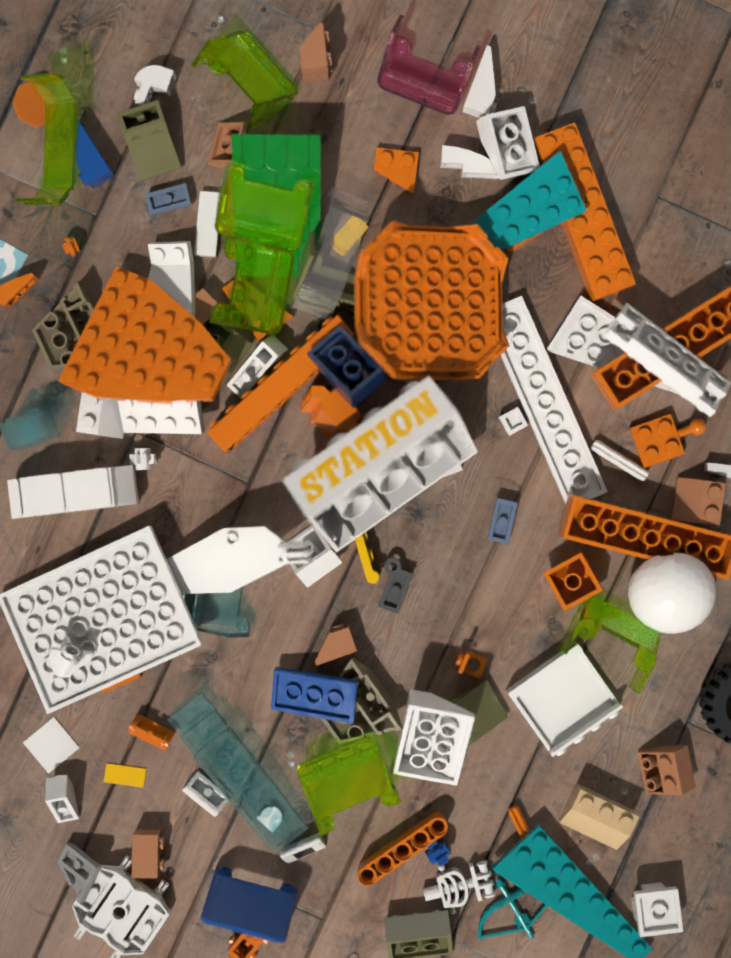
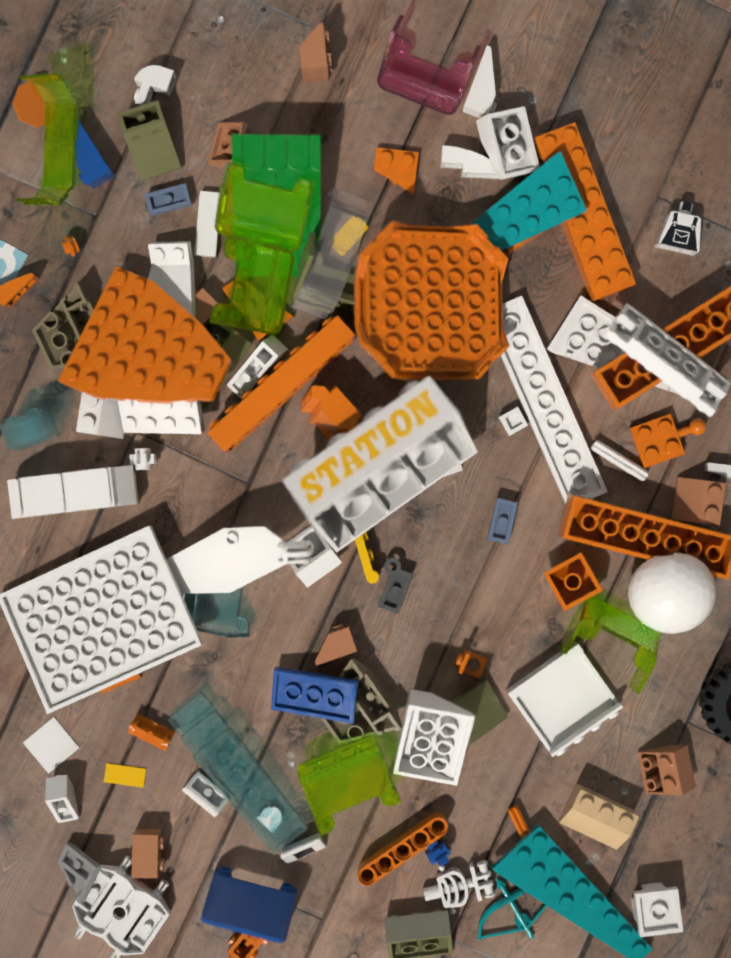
(67, 658): white brick -> none
(251, 70): clear neon green windscreen -> none
(347, 366): dark blue slope -> none
(680, 231): none -> torso

